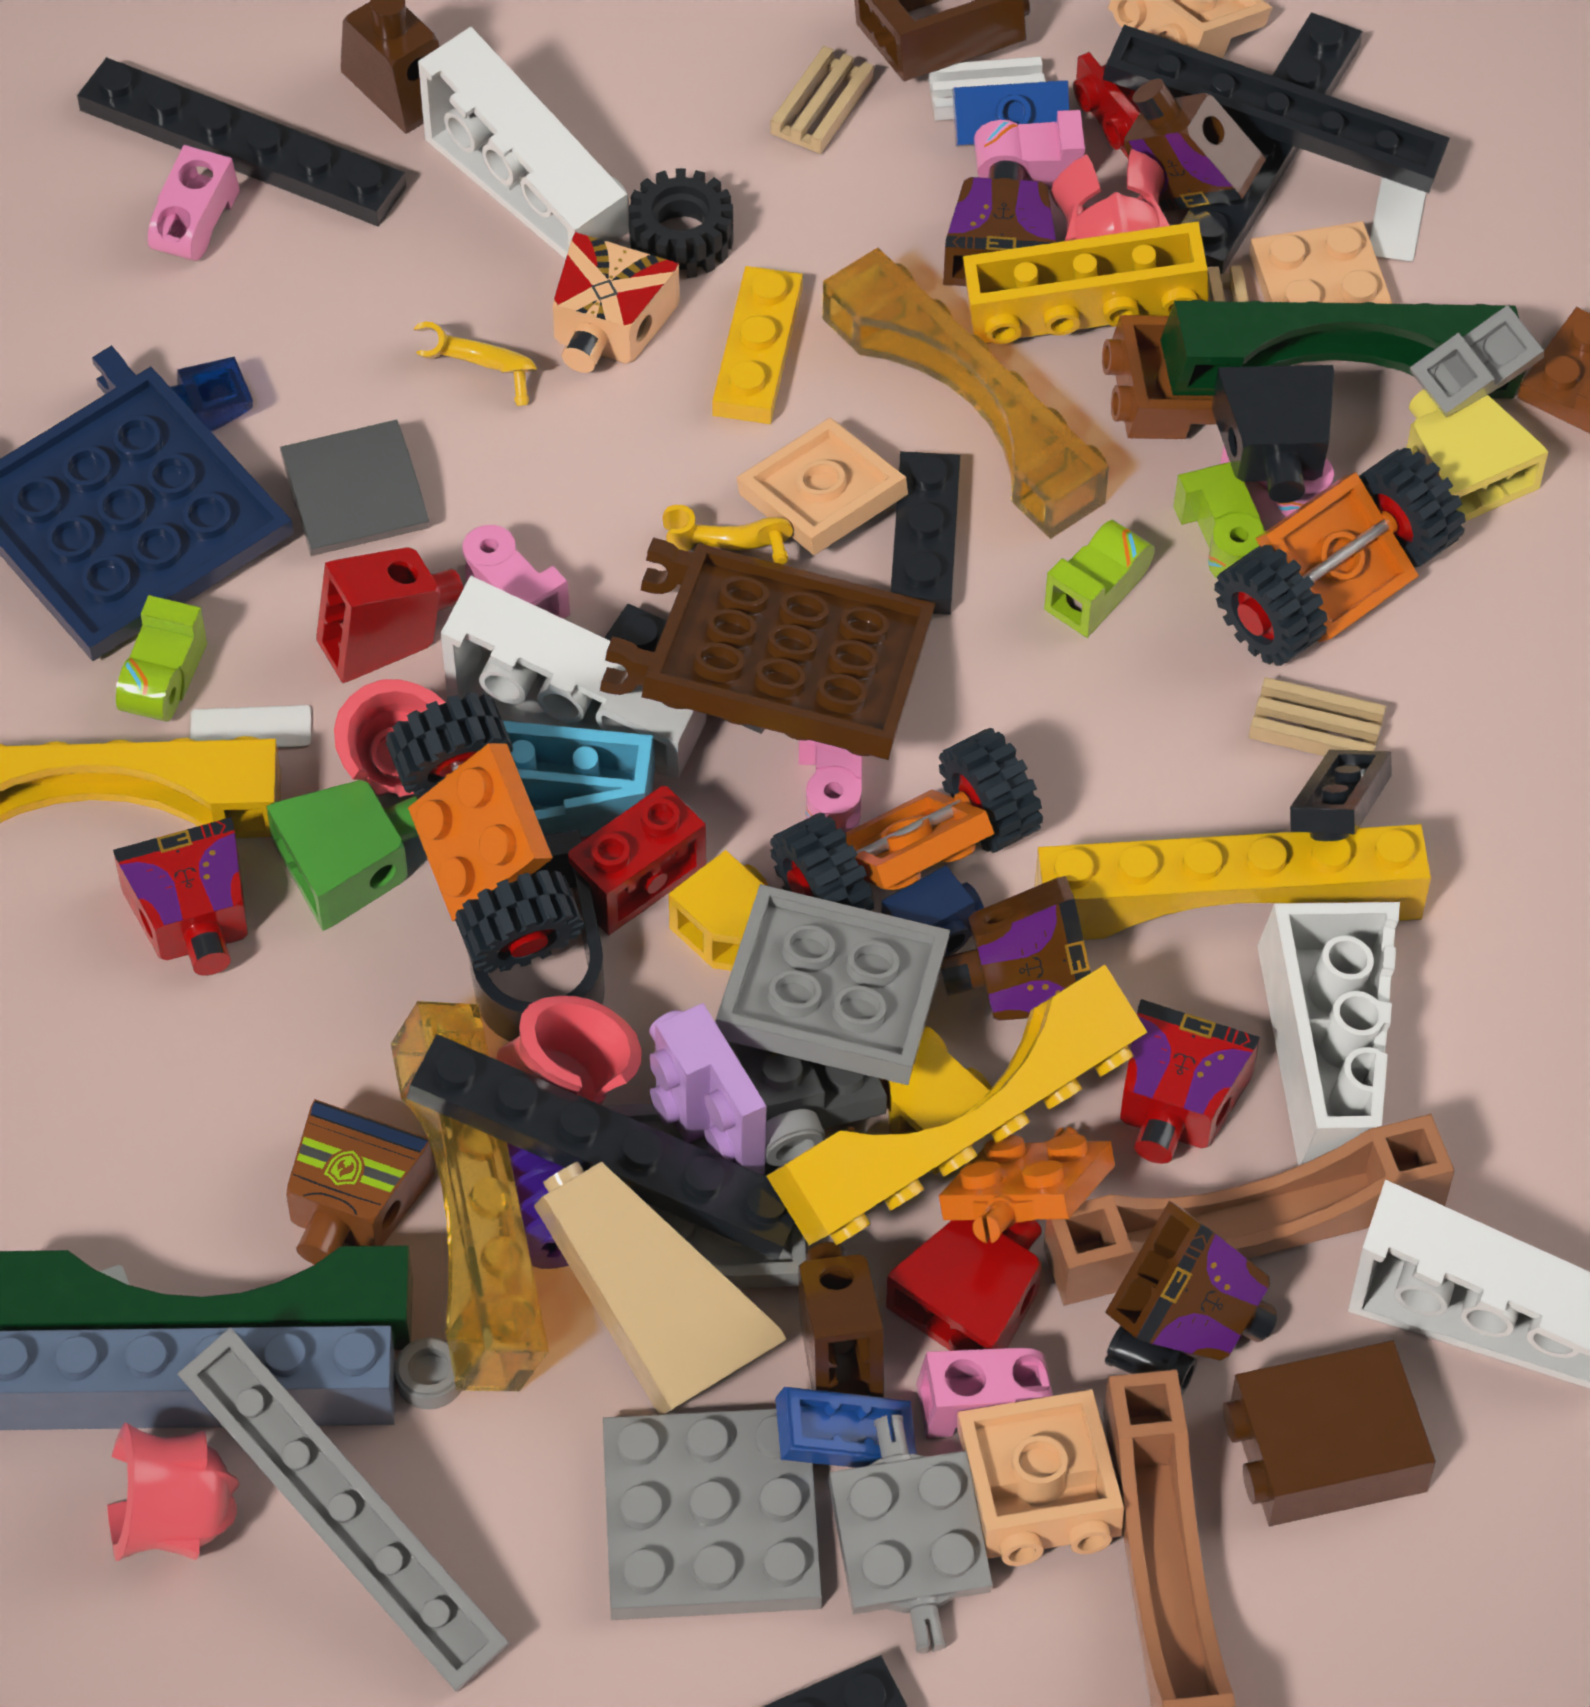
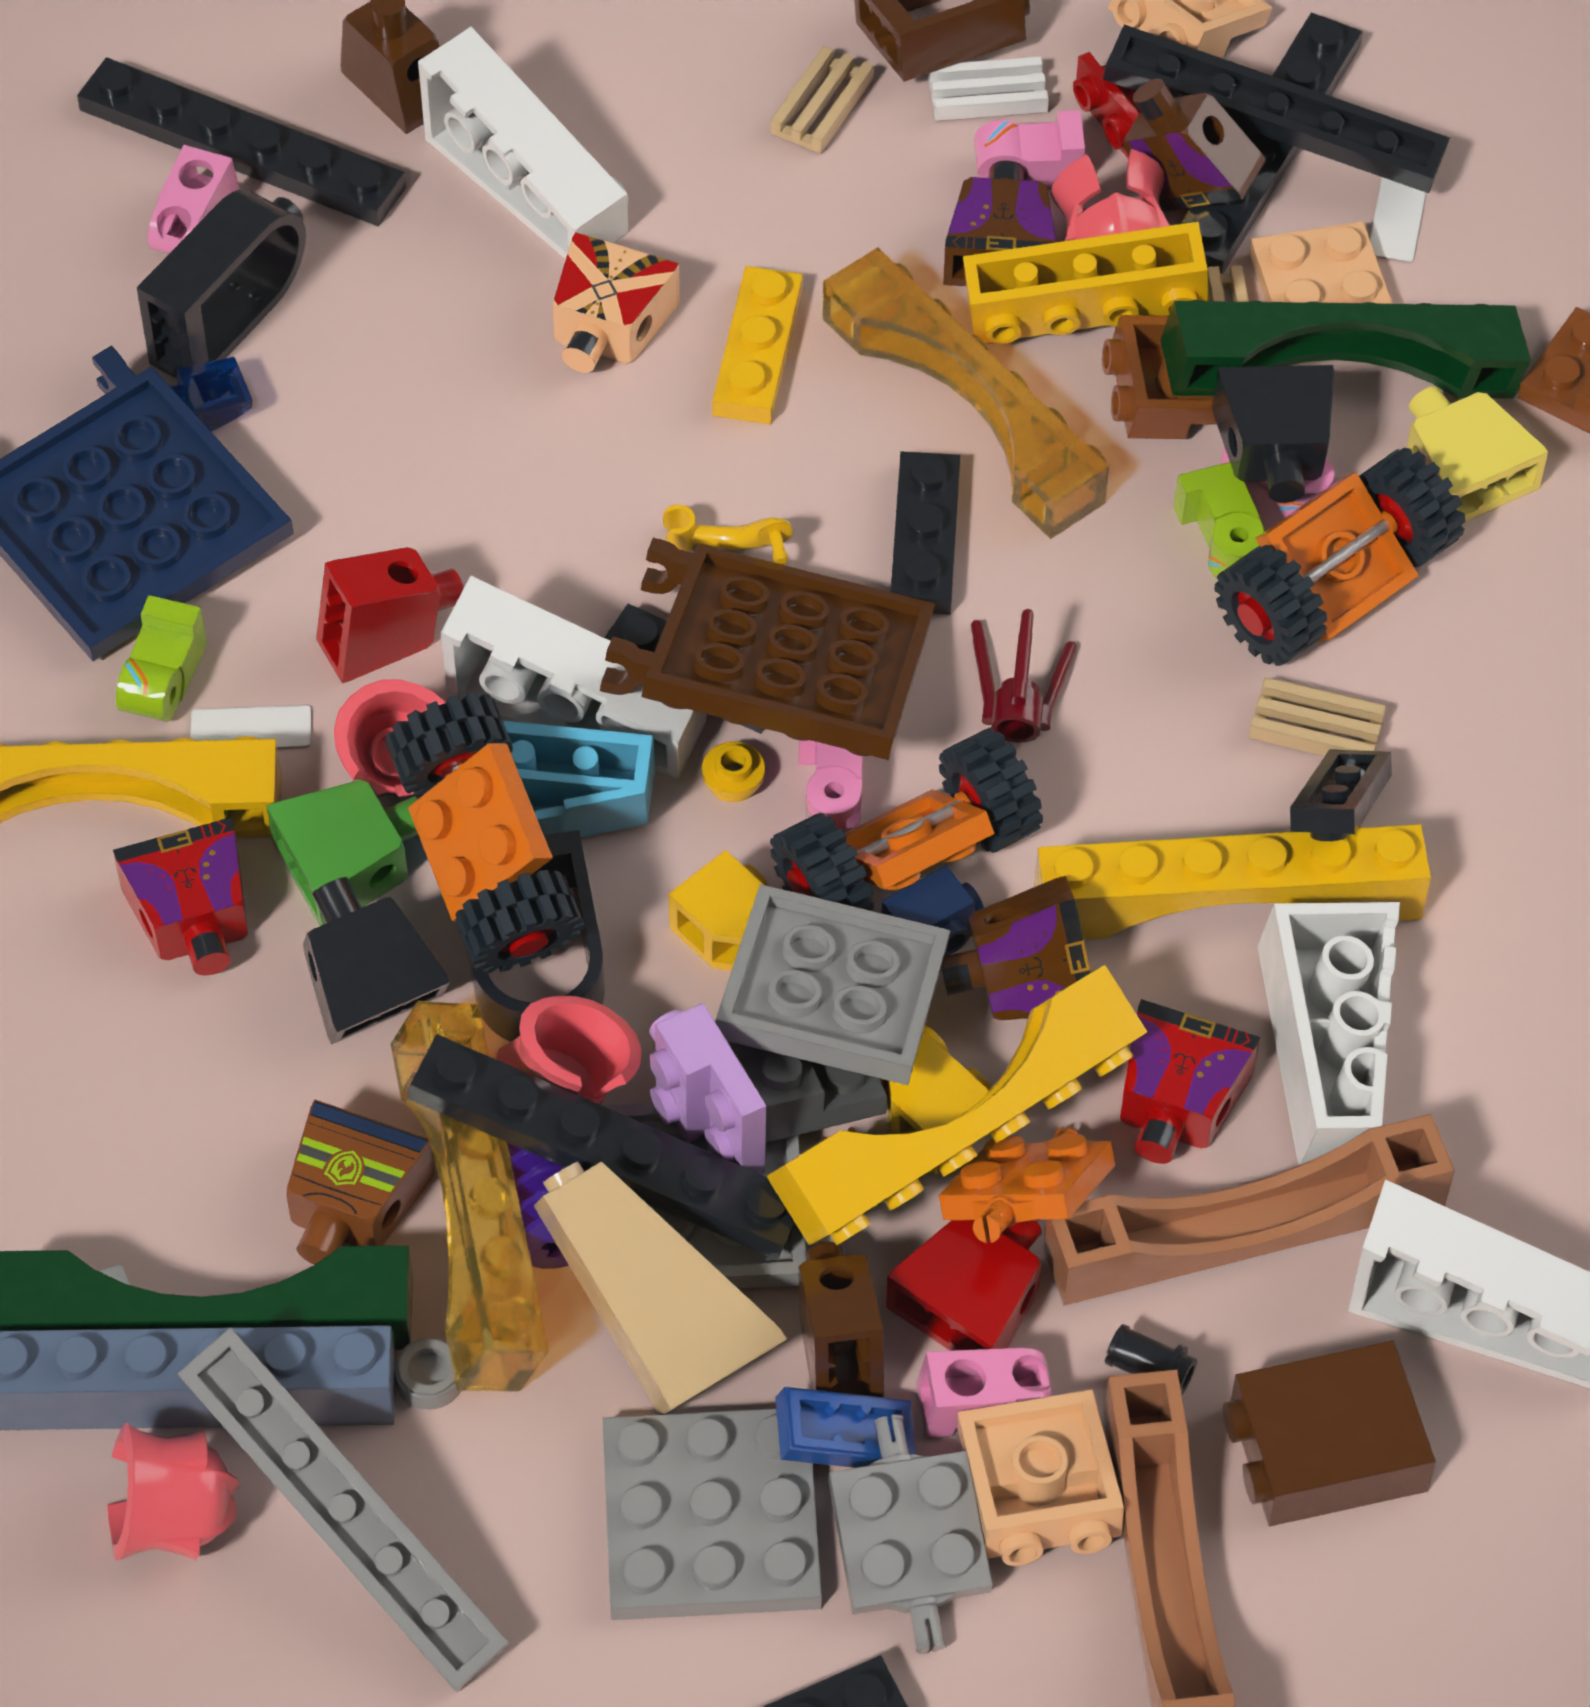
(220, 280): none -> black window
(354, 487): dark grey slope -> none
(366, 962): none -> black torso
(483, 355): yellow piece -> none
(494, 560): bright pink leg -> none
(640, 857): red bracket -> none
(682, 198): black tyre -> none
(738, 784): none -> yellow plate
(791, 1135): light grey tile -> none
(823, 485): light nougat plate -> none
(1014, 102): blue plate -> none
(1017, 706): none -> dark red plant
(1097, 577): lime leg -> none
(1192, 1291): torso -> none
(1477, 363): light grey slope -> none

